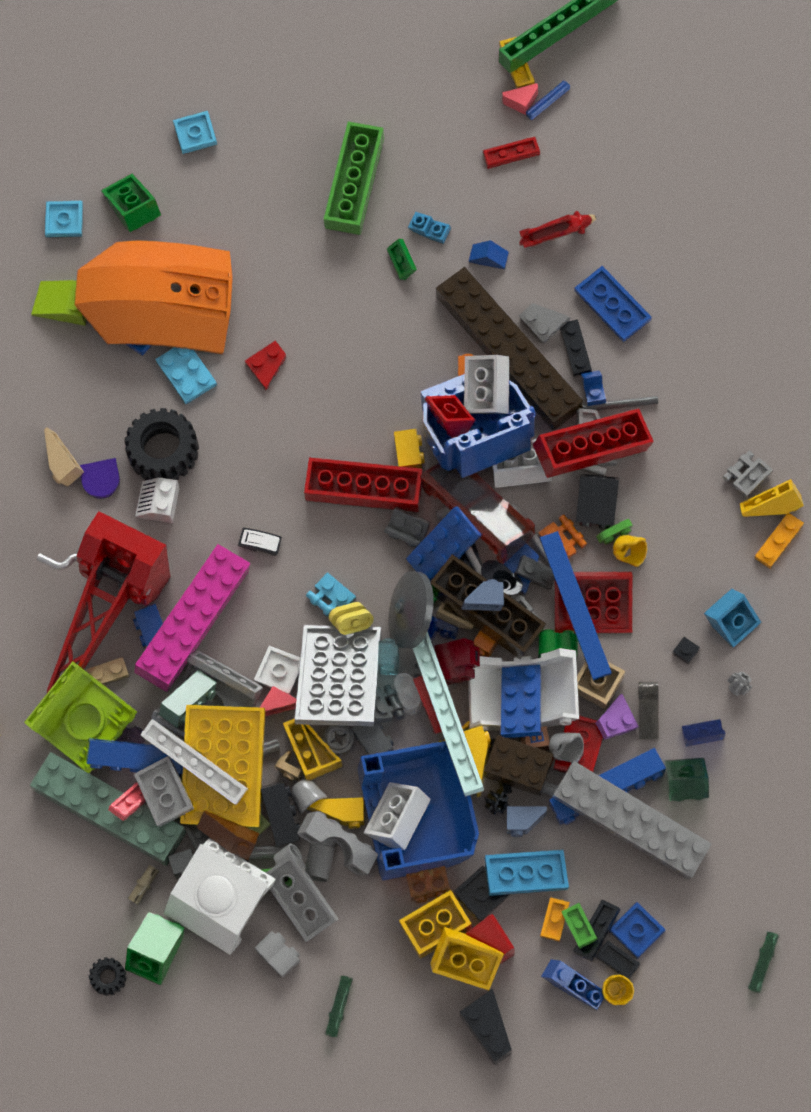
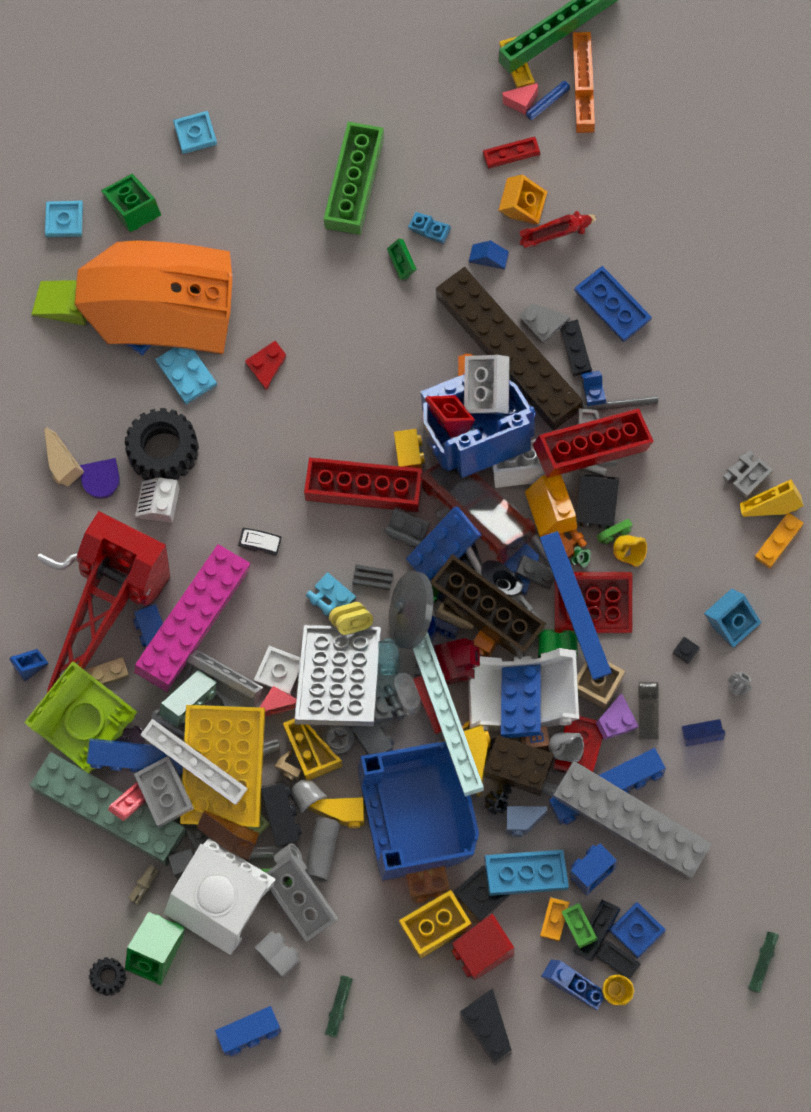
(28, 663): none -> blue slope
(248, 1031): none -> blue brick
(357, 855): light grey arch -> none
(374, 577): none -> dark grey tile
(397, 815): white slope -> none
(465, 959): yellow slope -> none
(486, 597): sand blue slope -> none
(522, 199): none -> light orange slope
(551, 506): none -> light orange slope
(583, 82): none -> orange slope
(586, 556): none -> green plate
(592, 868): none -> blue brick
(687, 779): clear green slope -> none

